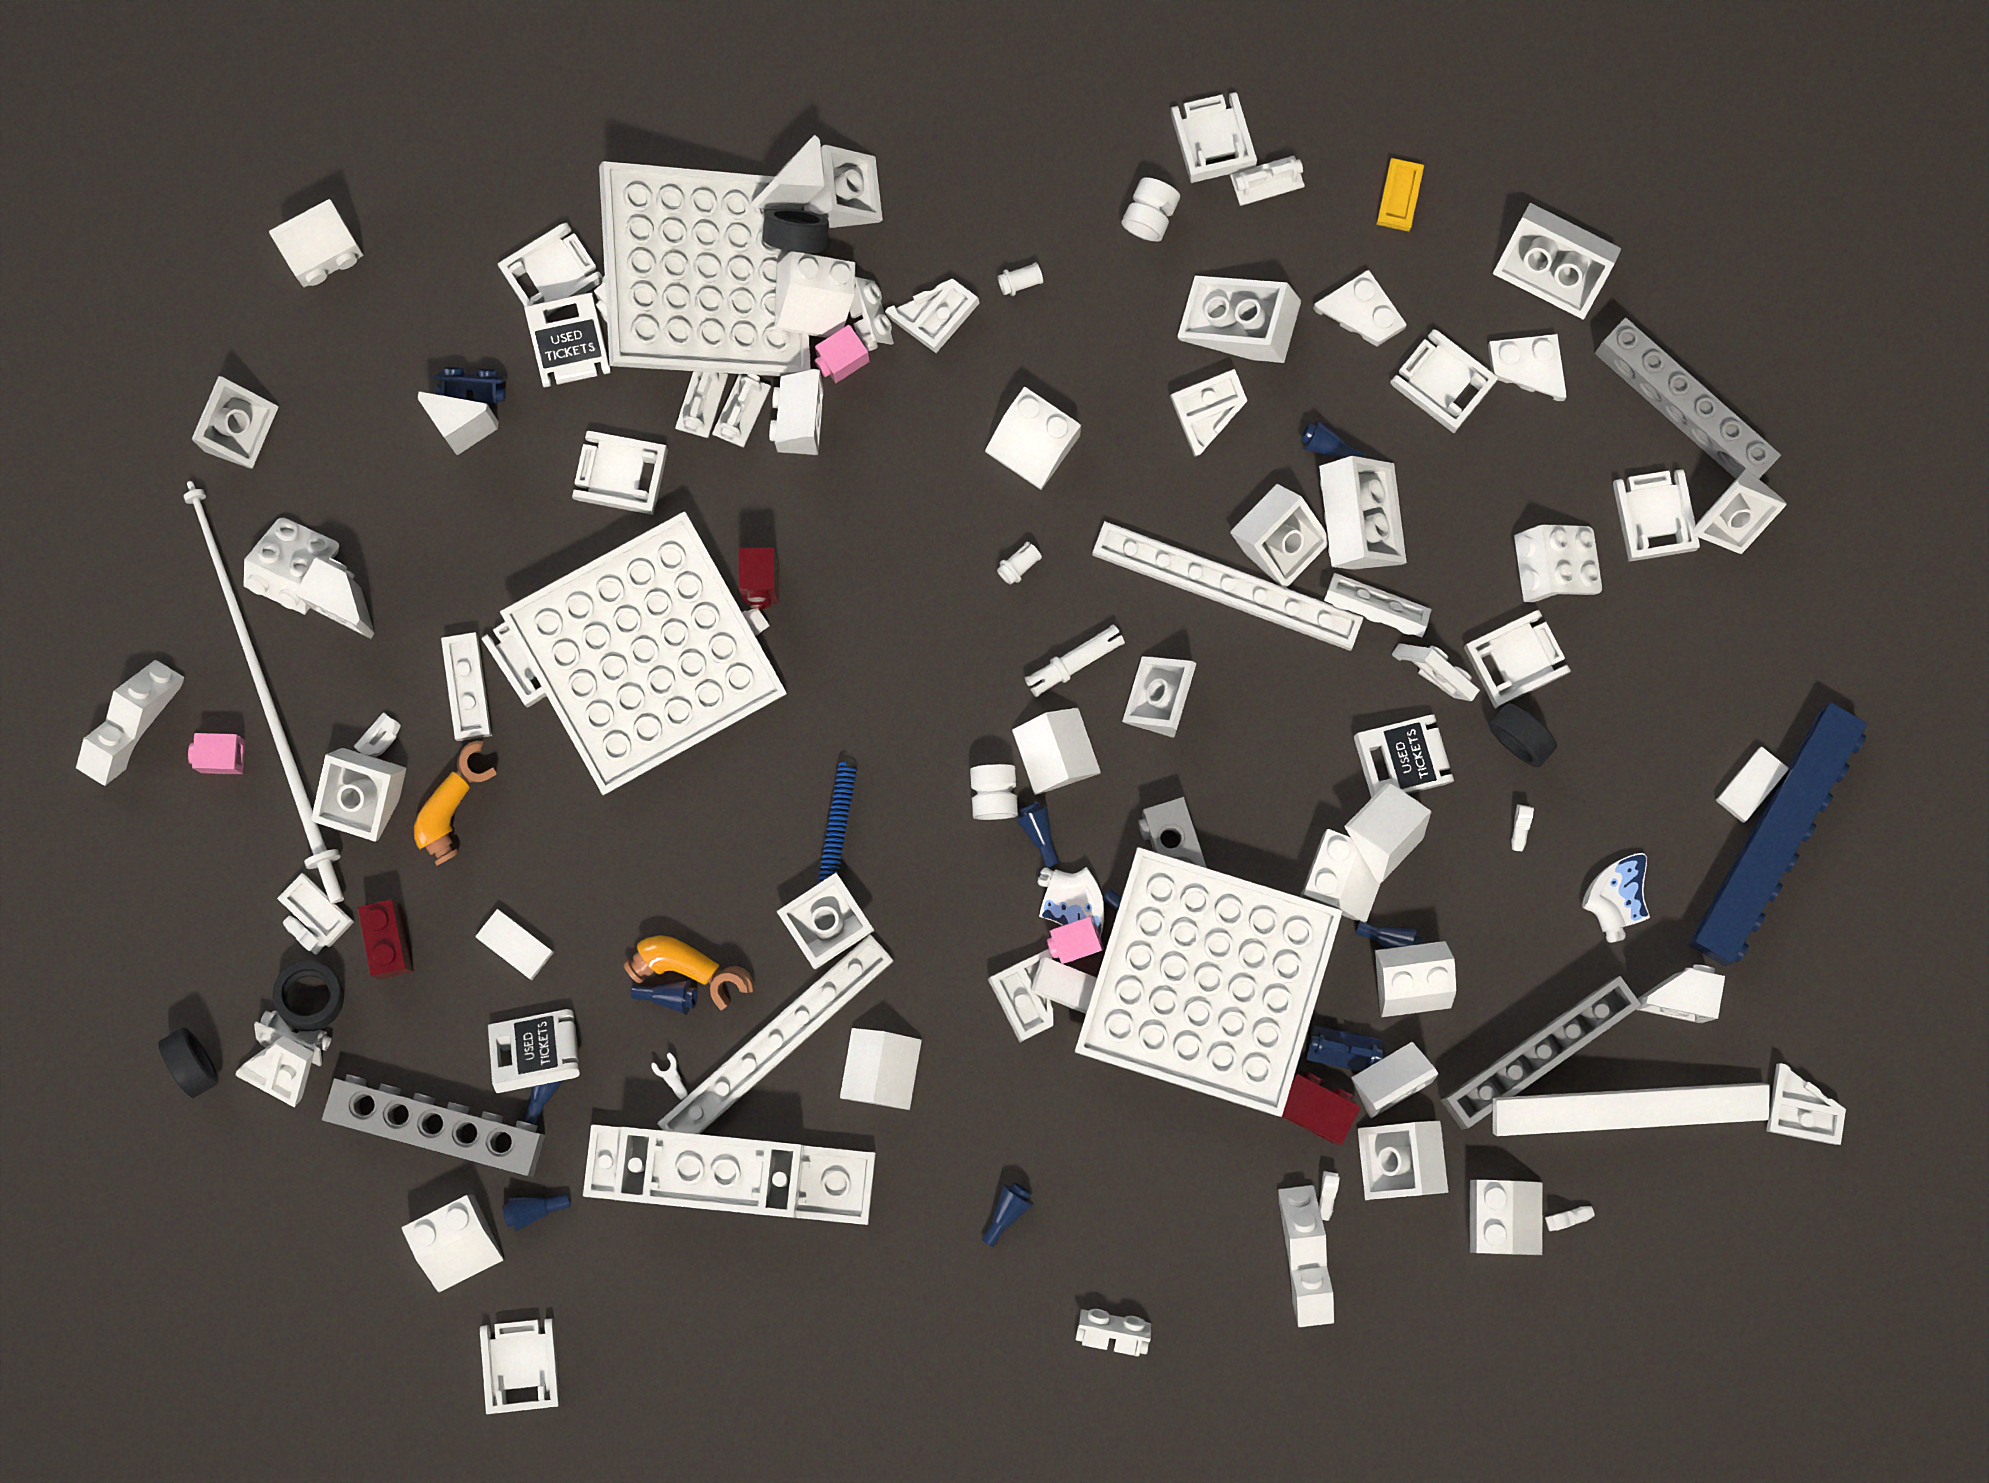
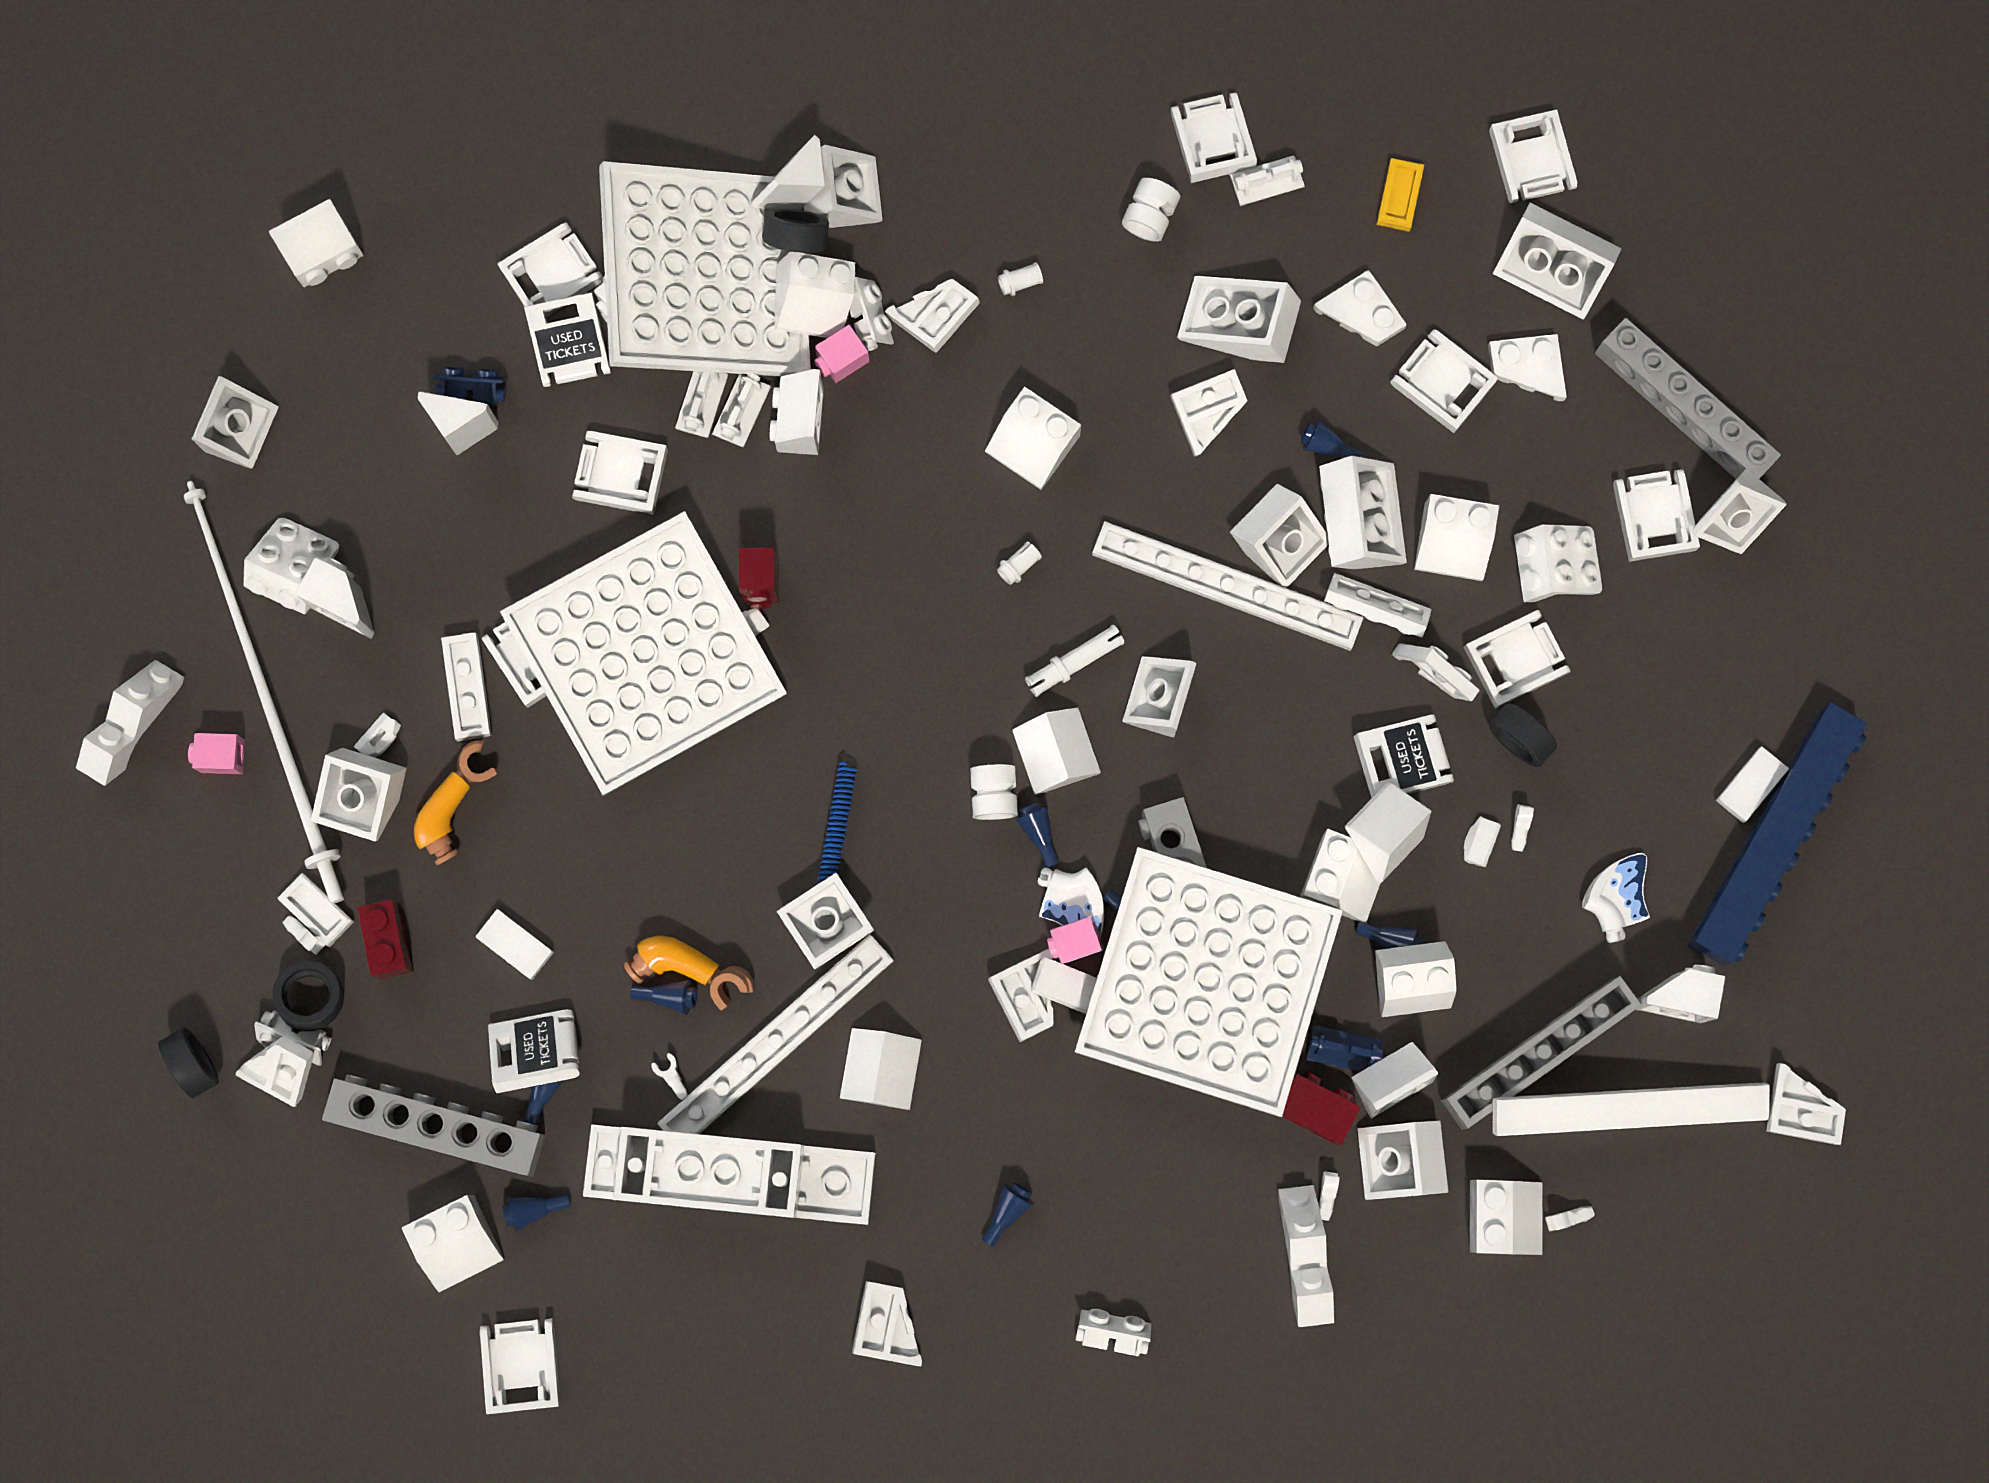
(885, 1326): none -> white wing
(1456, 537): none -> white slope
(1480, 841): none -> white piece
(1533, 164): none -> white container

